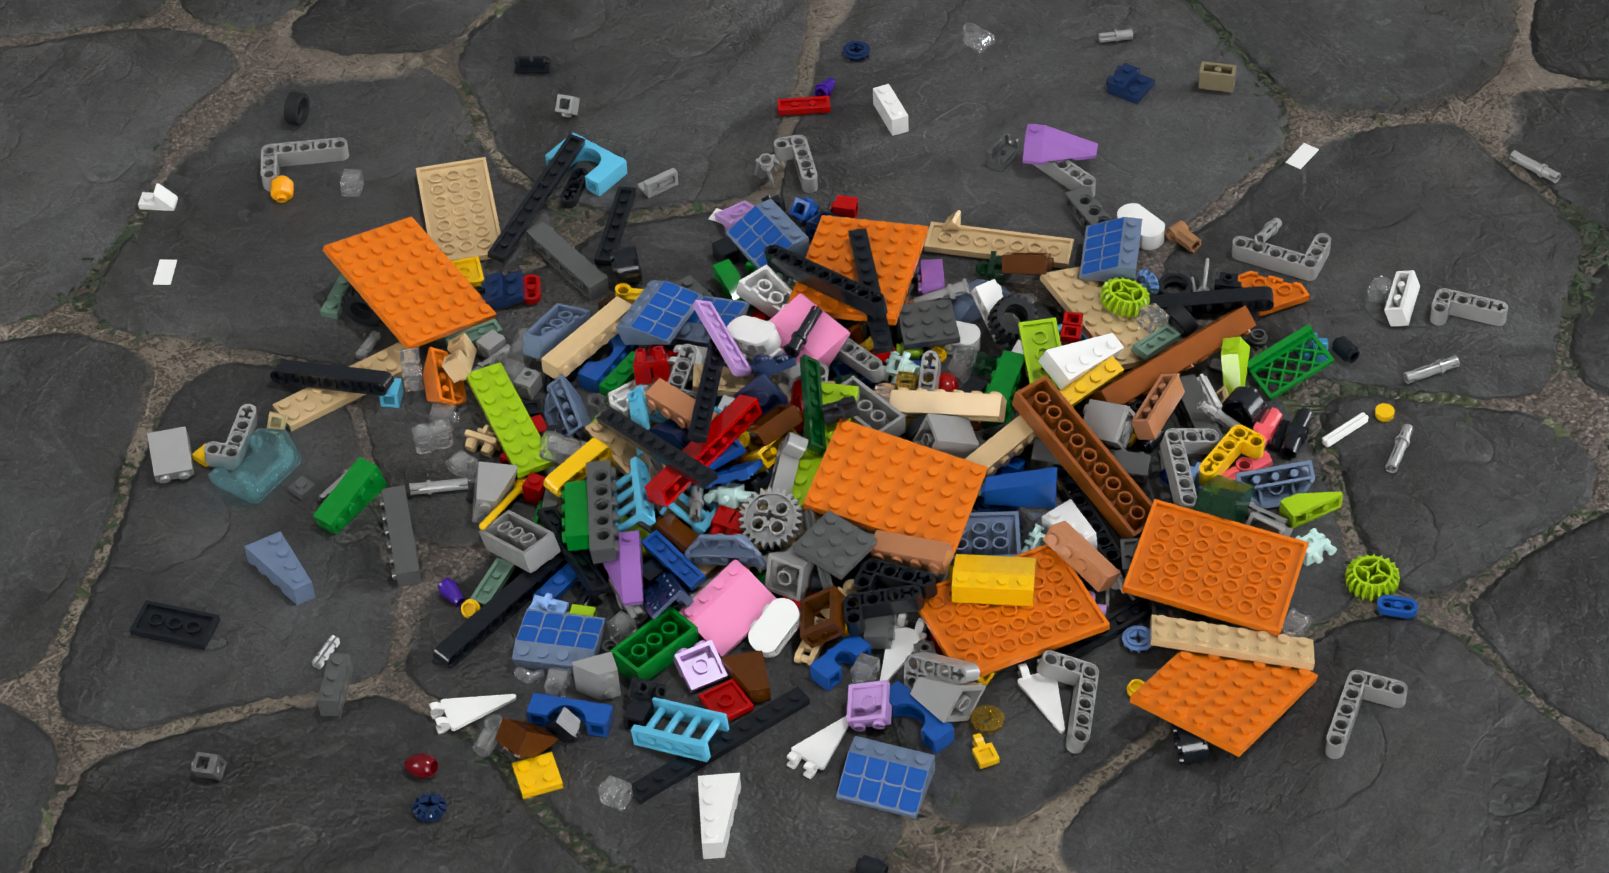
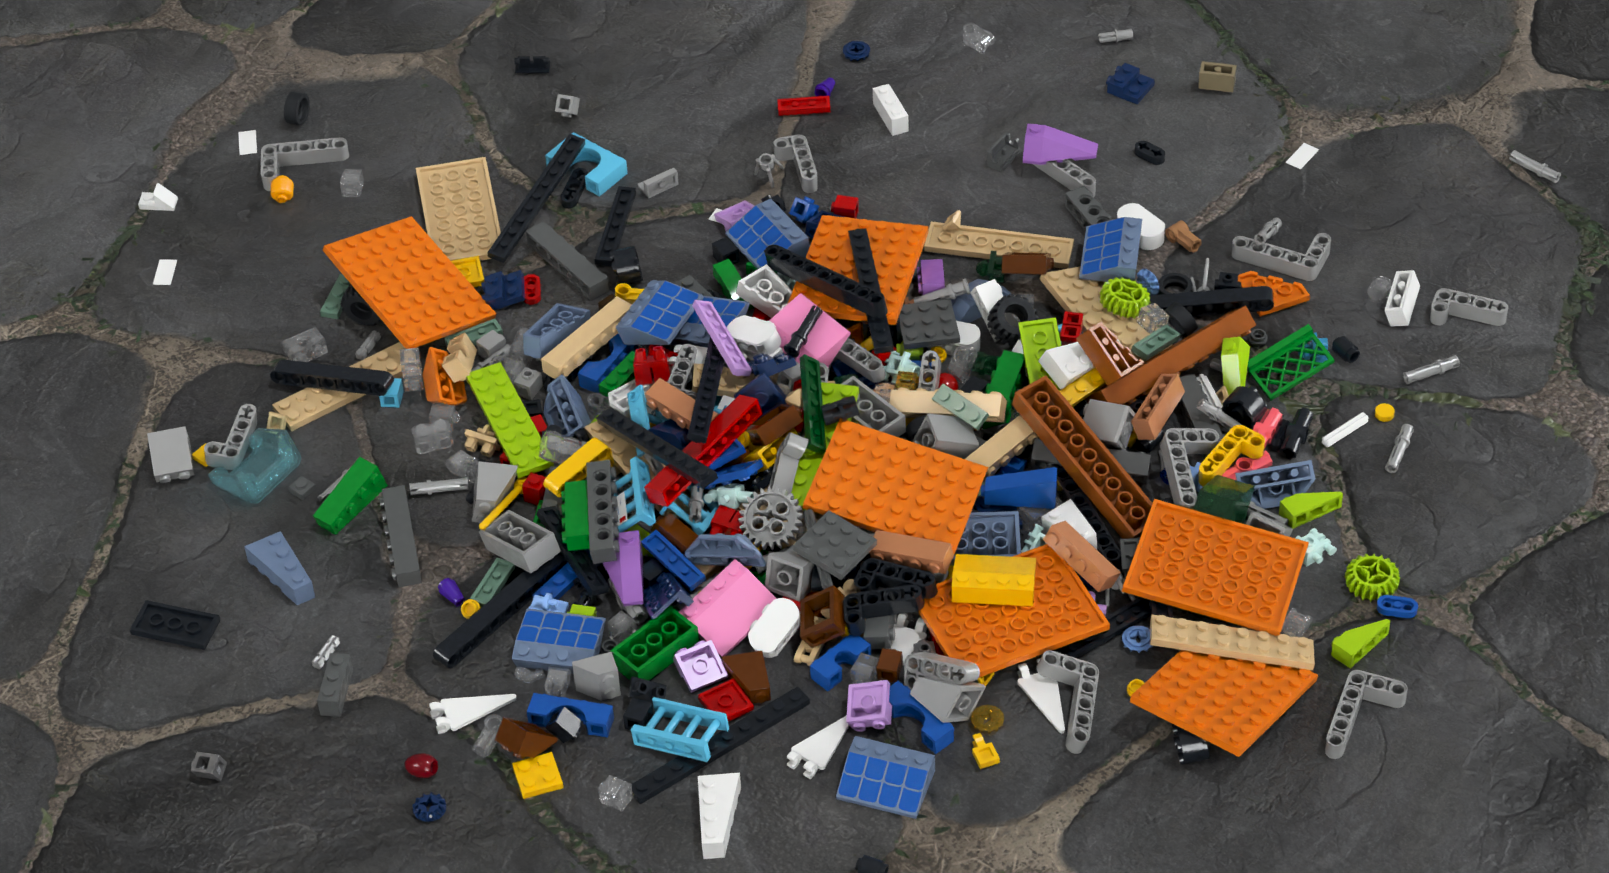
(247, 142): none -> white sticker
(305, 346): none -> clear brick
(621, 509): none -> white sticker
(795, 398): none -> tan slope
(889, 665): none -> reddish brown brick
(960, 406): none -> sand green plate
(1107, 354): none -> dark orange wedge
(1150, 152): none -> black beam
(1357, 642): none -> lime slope

